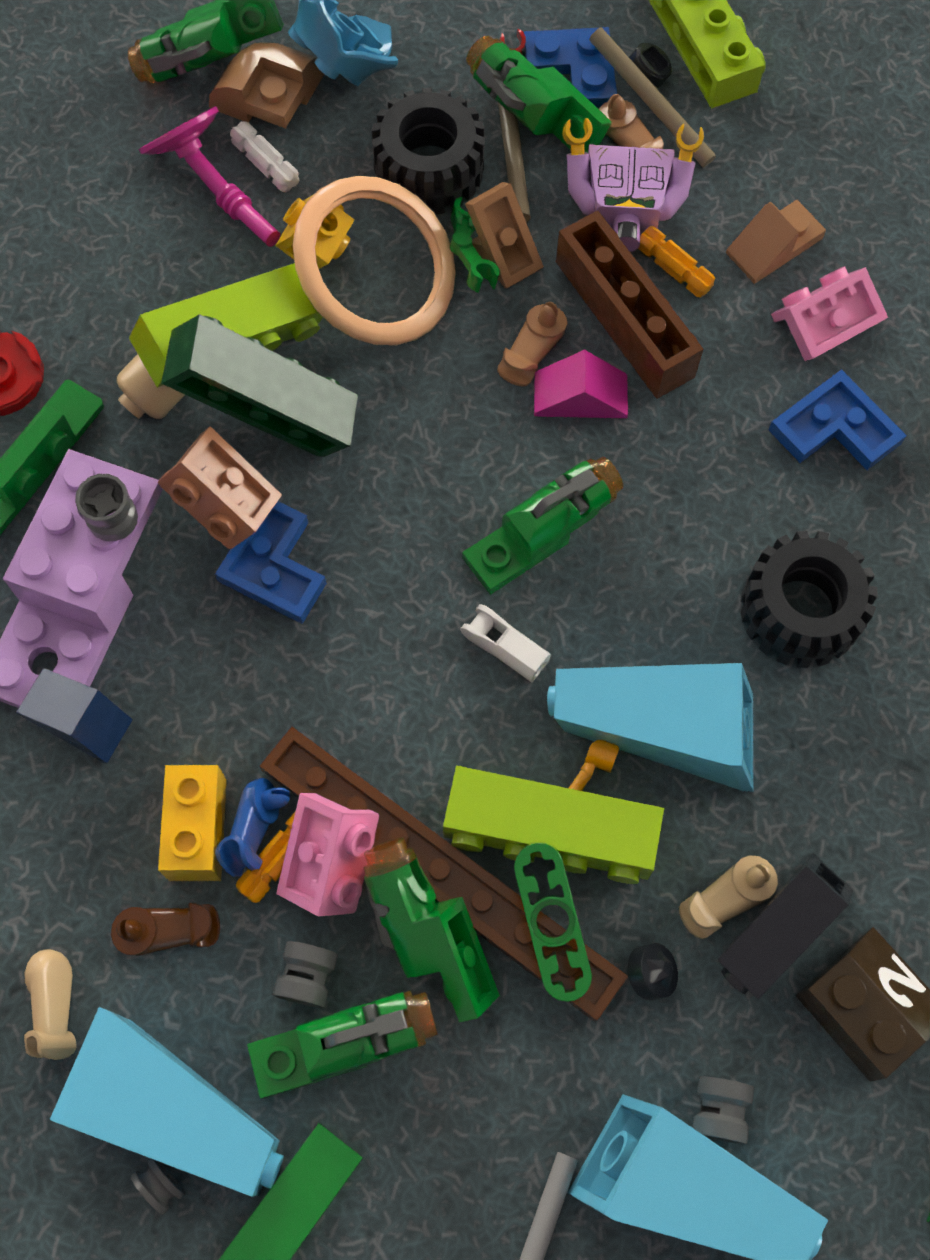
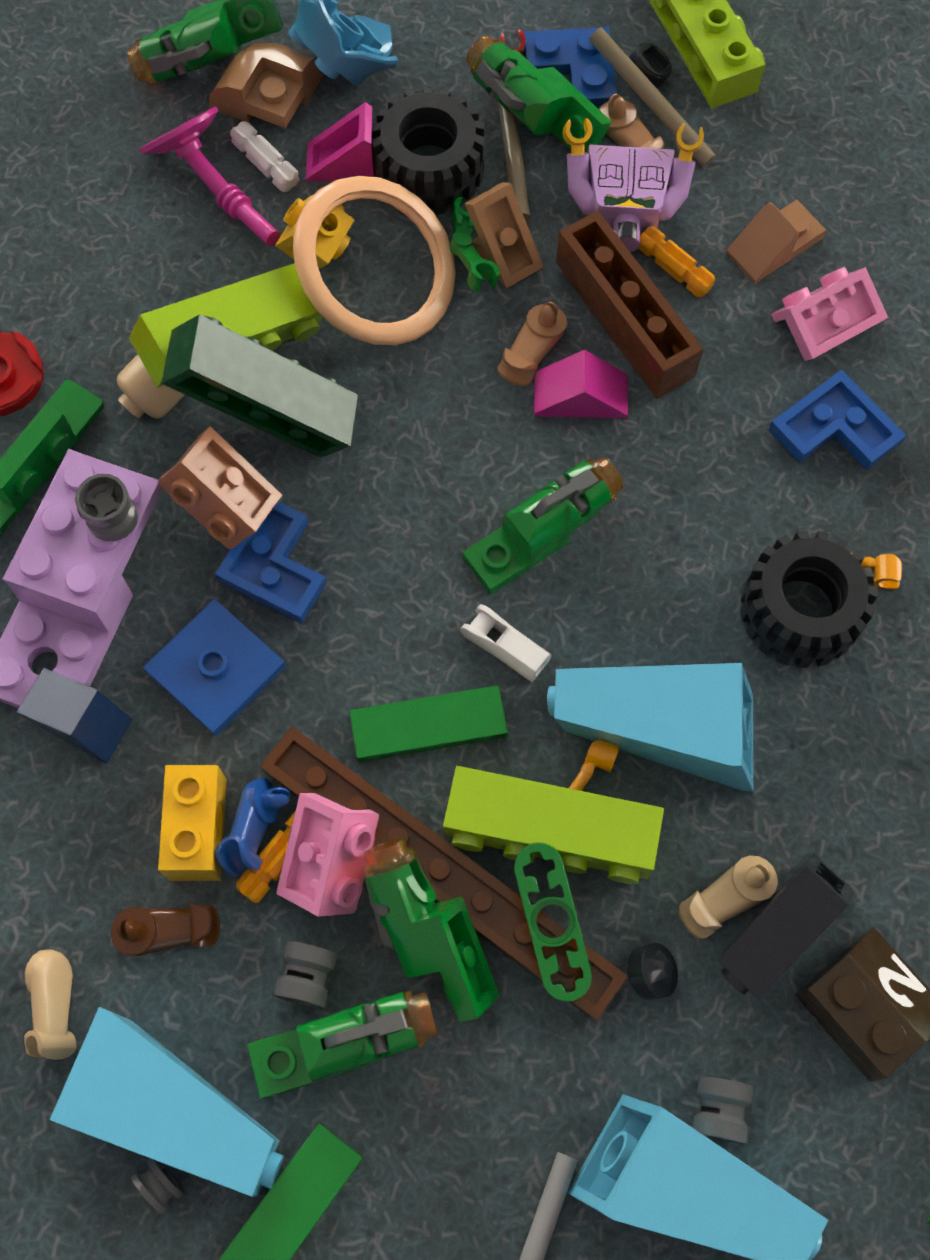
(215, 667): none -> blue plate
(343, 148): none -> dark pink slope
(428, 723): none -> green tile
(886, 569): none -> light orange hand

